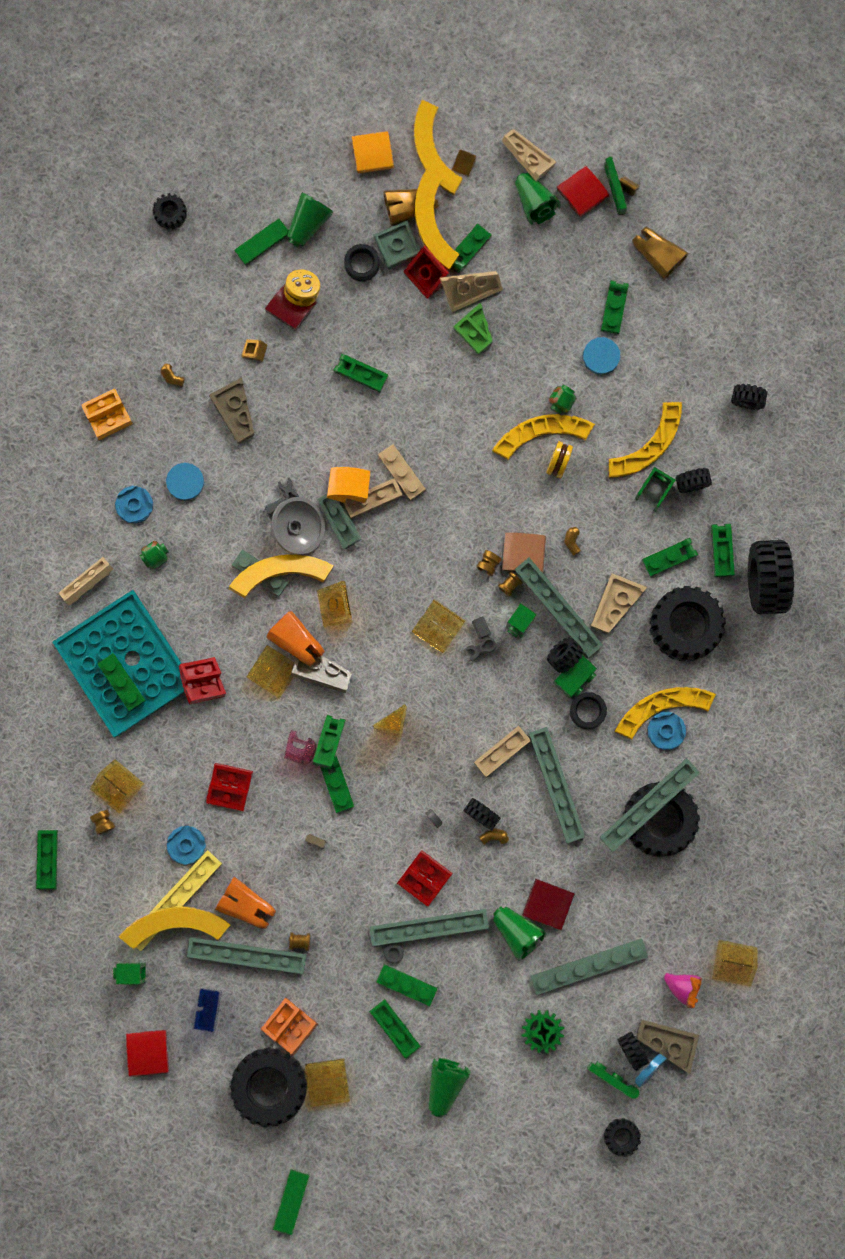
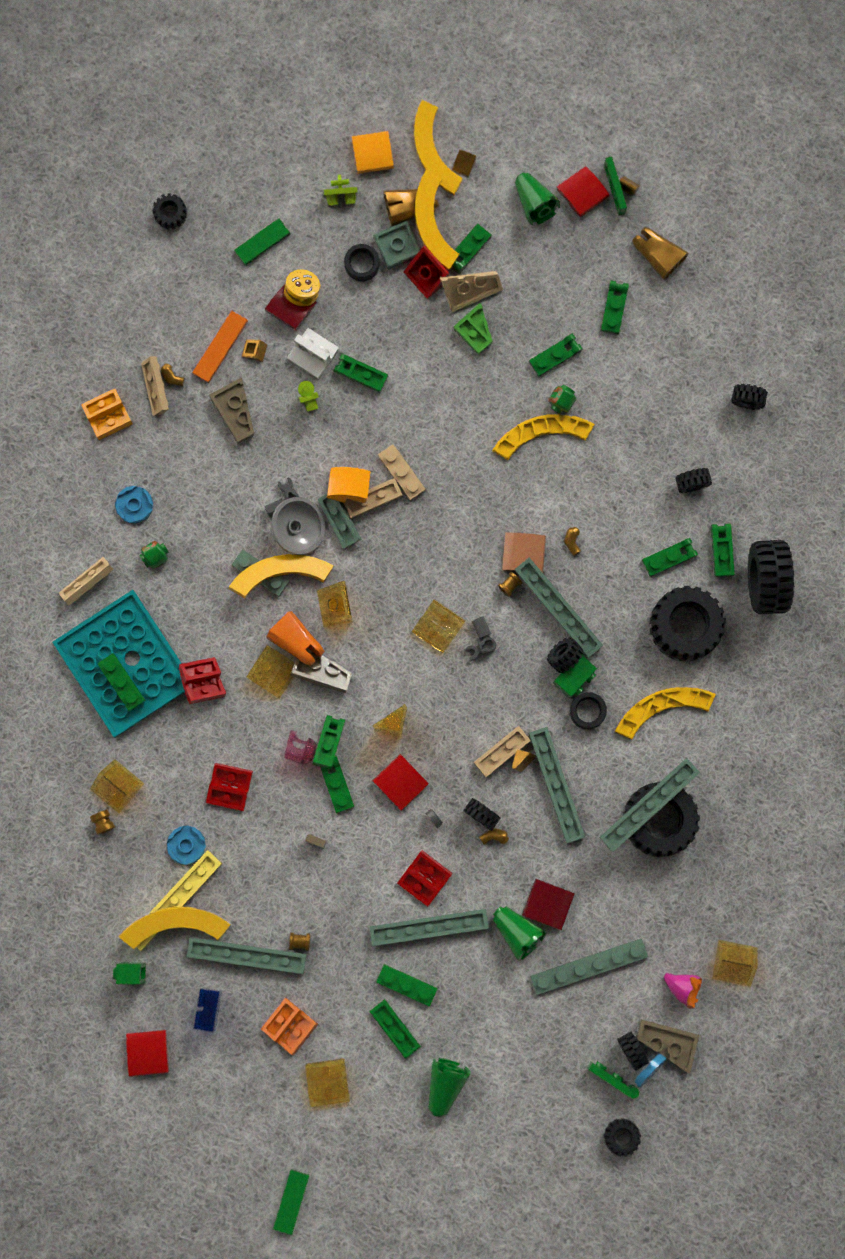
(47, 859): green tile -> none
(154, 386): none -> tan plate
(185, 481): dark azure tile -> none
(220, 346): none -> orange tile
(242, 1096): black tyre -> none
(246, 907): orange piece -> none
(307, 219): green cone -> none
(308, 396): none -> lime hips
(312, 353): none -> white bracket
(331, 194): none -> lime hips
(393, 953): dark grey tile -> none
(400, 782): none -> red slope
(489, 562): pearl gold wheel -> none
(520, 621): green piece -> none
(522, 760): none -> pearl gold slope
(530, 156): tan wing -> none
(534, 1032): green gear -> none
(555, 355): none -> green plate
(559, 459): yellow head -> none
(601, 355): dark azure tile -> none
(615, 602): tan wing -> none
(653, 448): yellow tile -> none
(662, 477): green piece -> none
(666, 736): dark azure tile -> none

